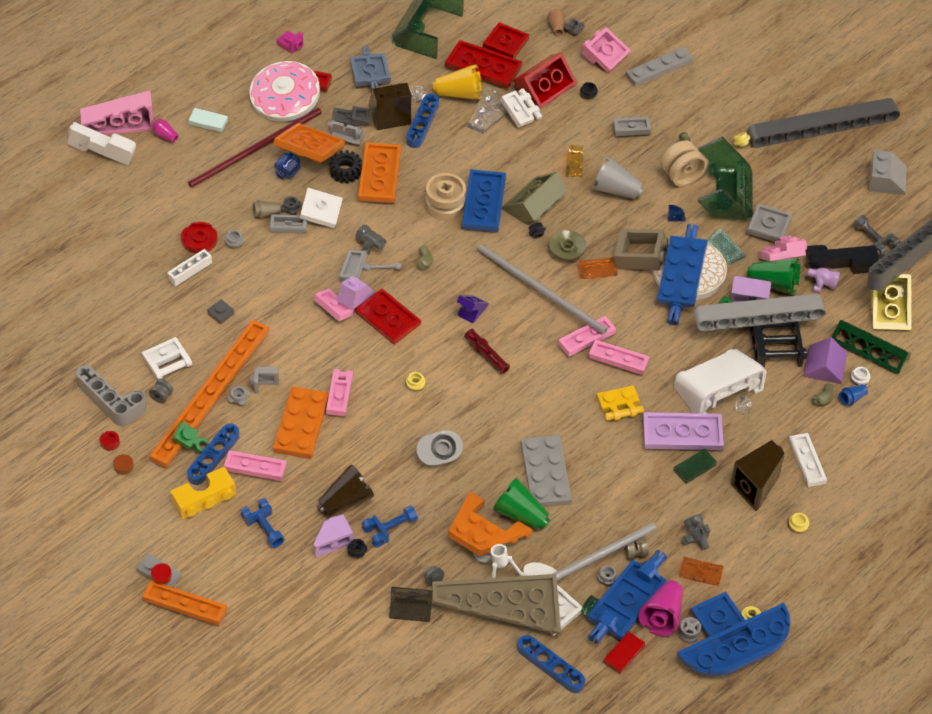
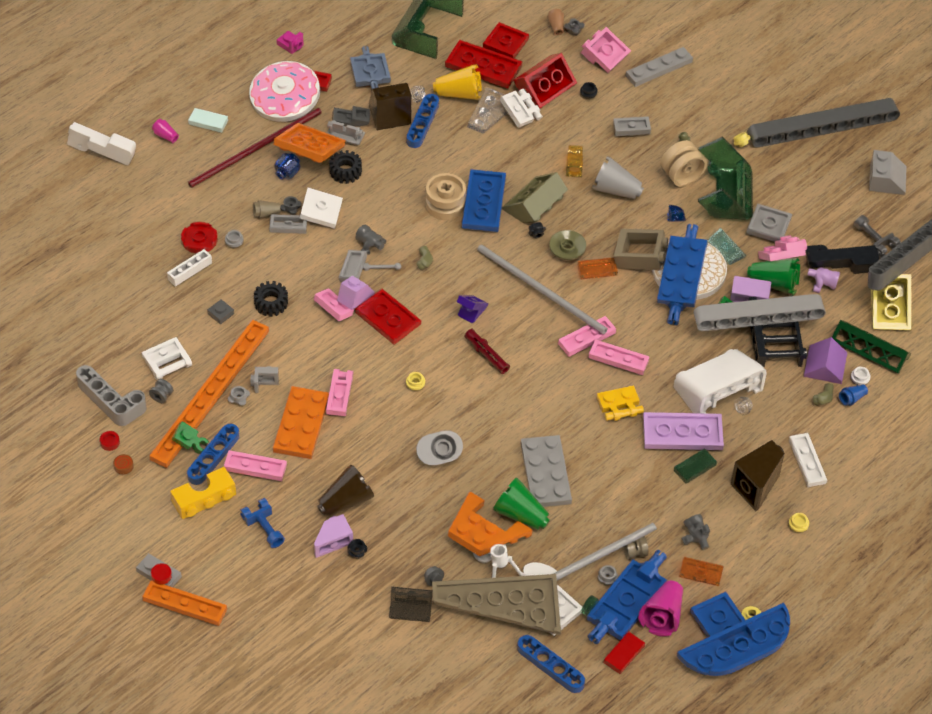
(120, 115): bright pink wedge -> none
(270, 306): none -> black tyre
(379, 172): orange plate -> none
(409, 514): blue bar -> none
(689, 624): light grey wheel -> none

